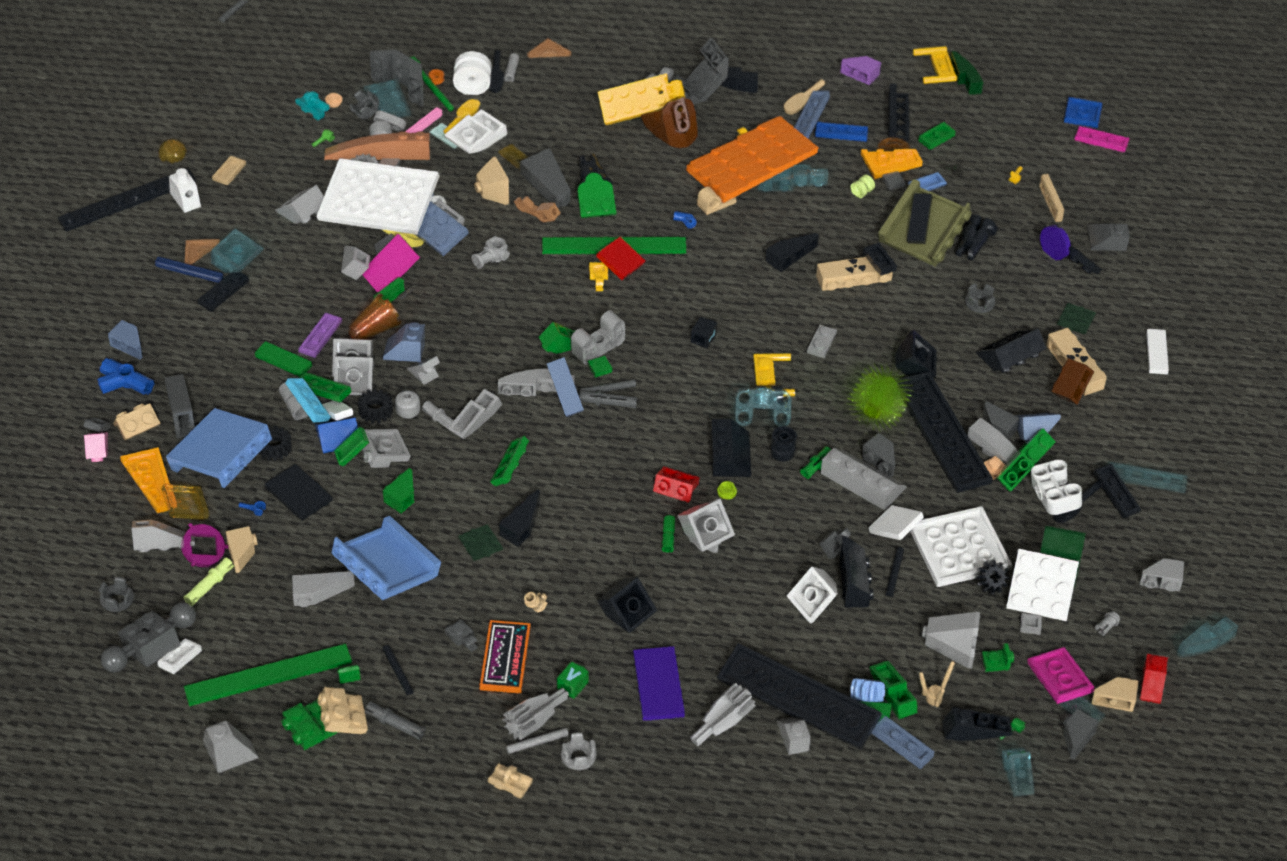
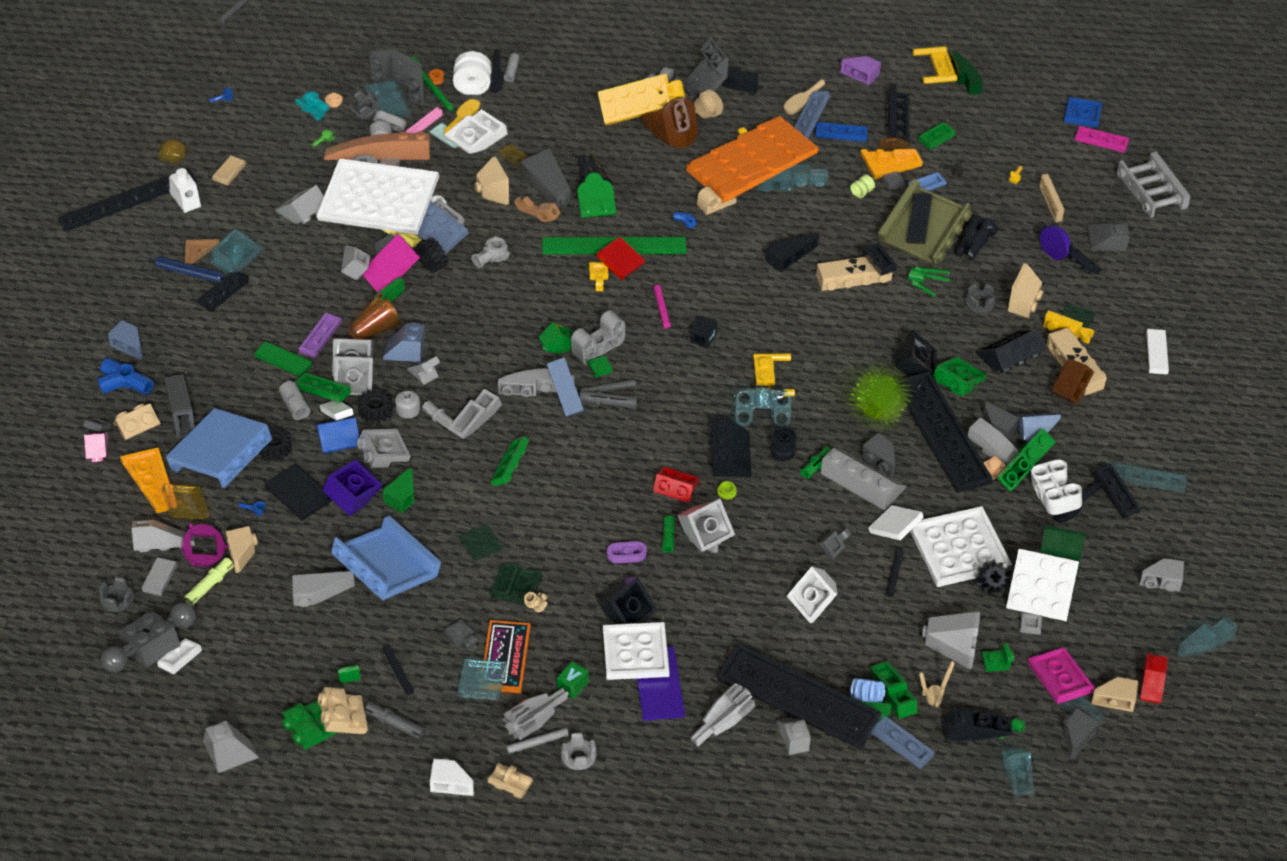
(159, 576): none -> light grey tile
(227, 96): none -> blue hand
(267, 674): green tile -> none
(307, 400): medium azure tile -> none
(351, 446): green tile -> none
(351, 487): none -> dark purple slope
(432, 255): none -> black tyre
(450, 778): none -> white slope
(482, 679): none -> clear light blue plate
(514, 583): none -> clear green slope
(520, 522): black slope -> none
(548, 49): medium nougat tile -> none
(626, 552): none -> medium lavender plate
(635, 651): none -> white plate
(662, 307): none -> dark pink bar
(708, 105): none -> tan piece
(822, 341): light grey plate -> none
(854, 574): black slope -> none
(919, 275): none -> green plant
(958, 375): none -> green plate
(1025, 292): none -> tan slope
(1057, 322): none -> yellow plate
(1111, 619): light grey pin -> none
(1161, 174): none -> light grey fence

